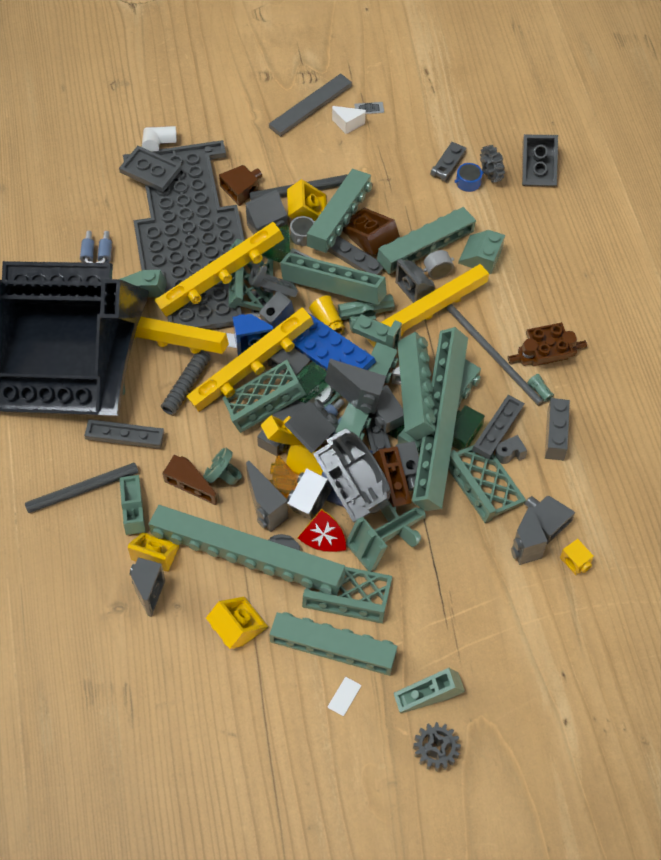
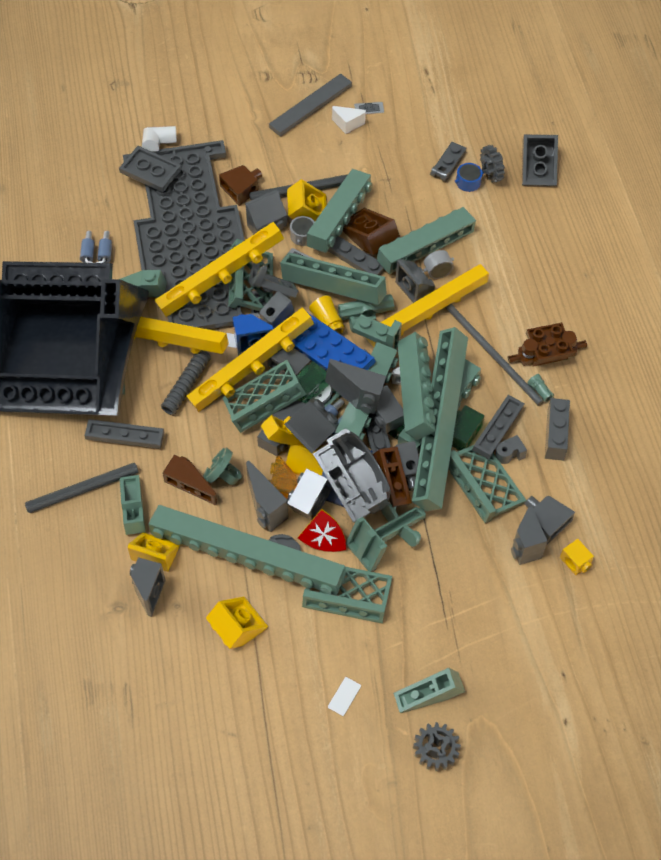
(281, 249): clear green slope -> none
(333, 643): sand green brick -> none
(482, 249): sand green slope -> none

